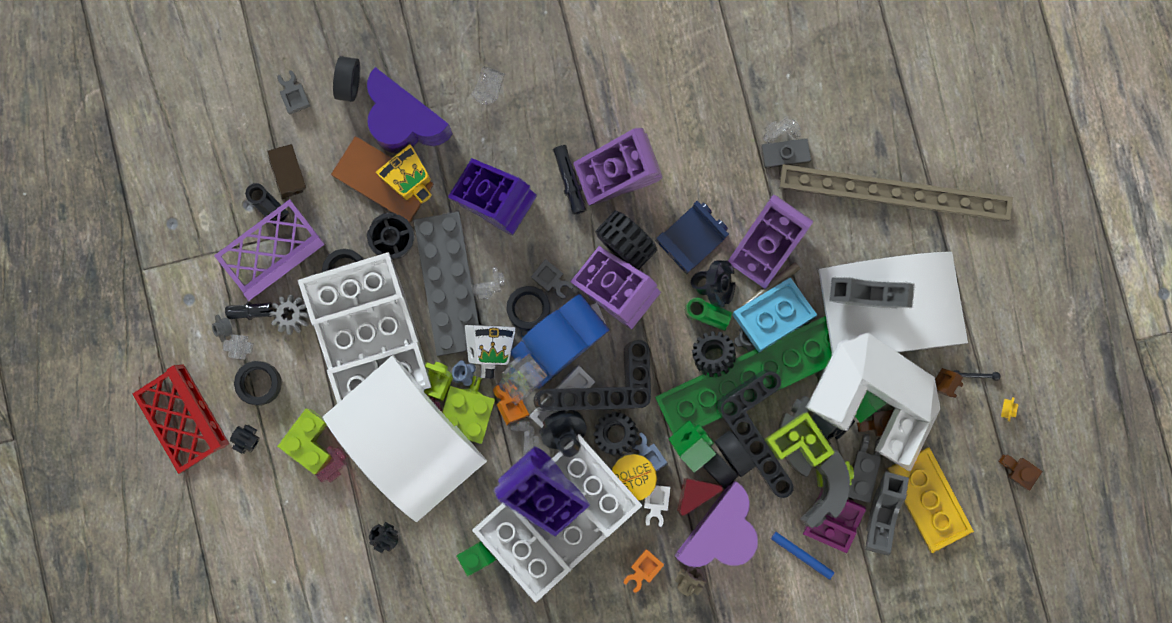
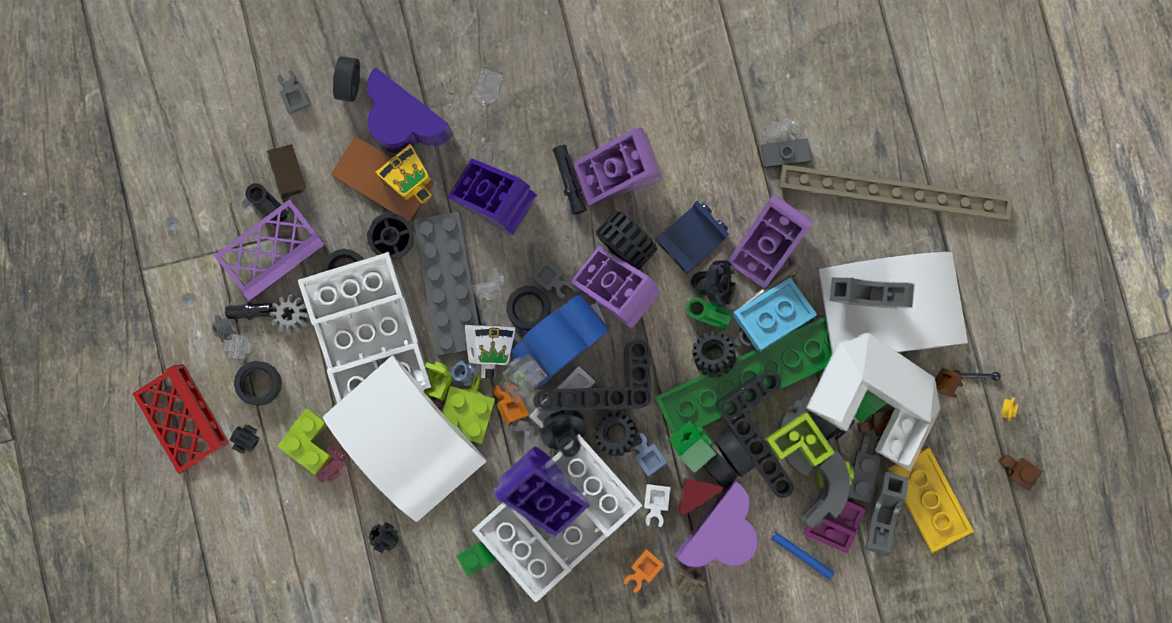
(636, 474): yellow piece -> none

